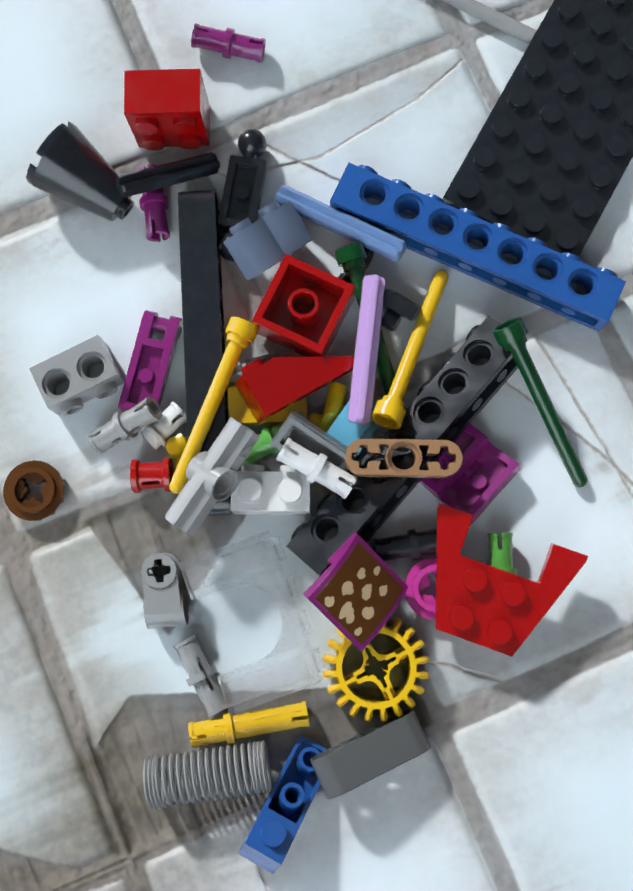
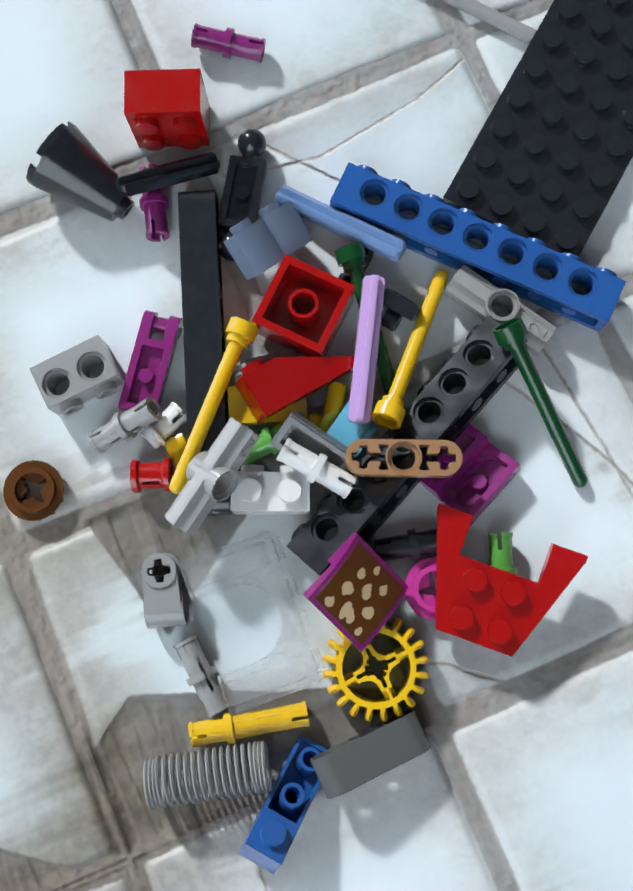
(479, 295): none -> light grey piece

